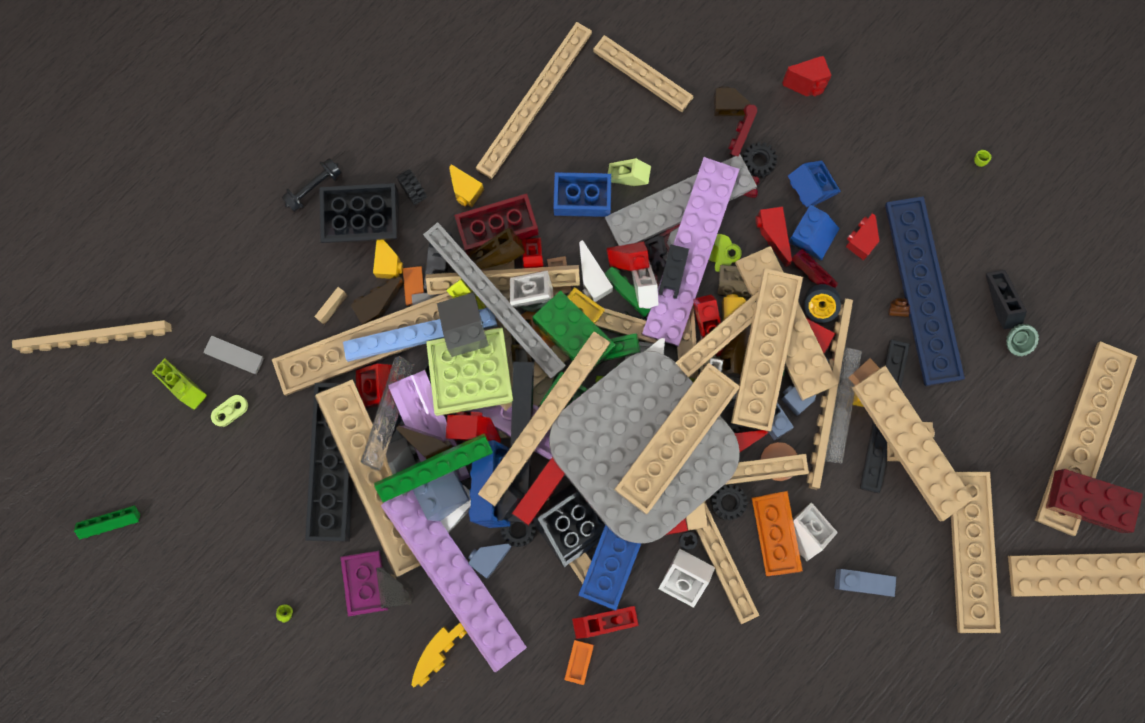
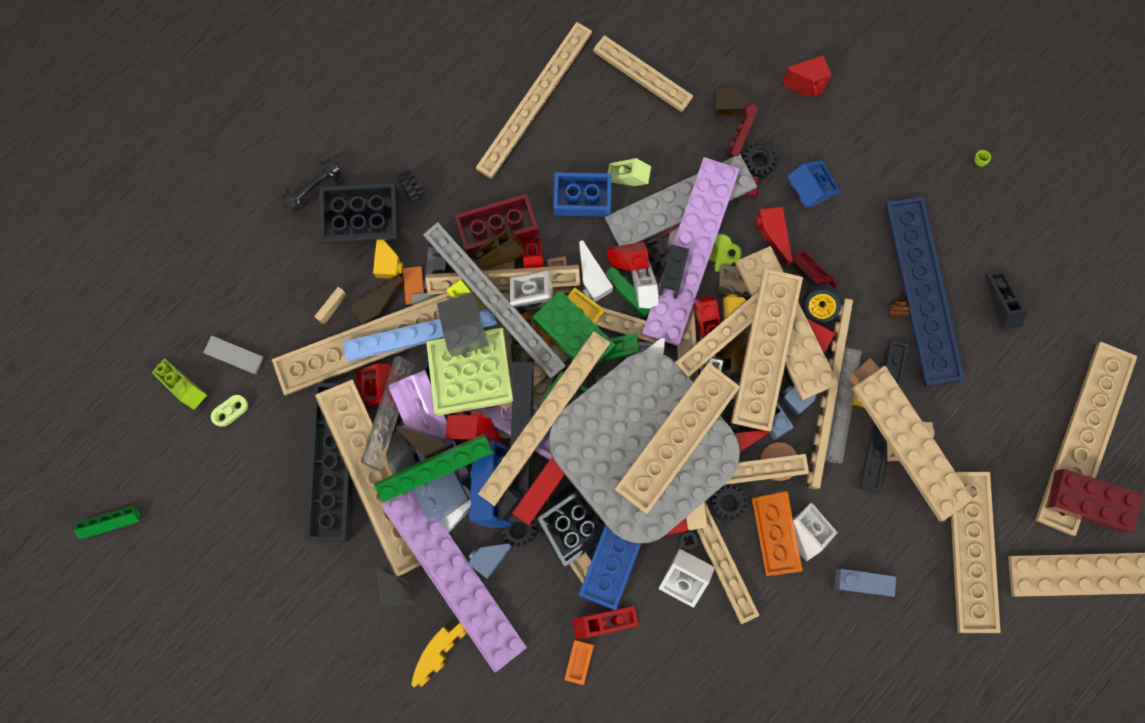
(84, 338): tan plate -> none
(280, 613): lime hinge -> none
(362, 582): magenta tile -> none
(465, 187): yellow slope -> none
(814, 232): blue slope -> none
(865, 239): red slope -> none
(1022, 339): sand green hat -> none

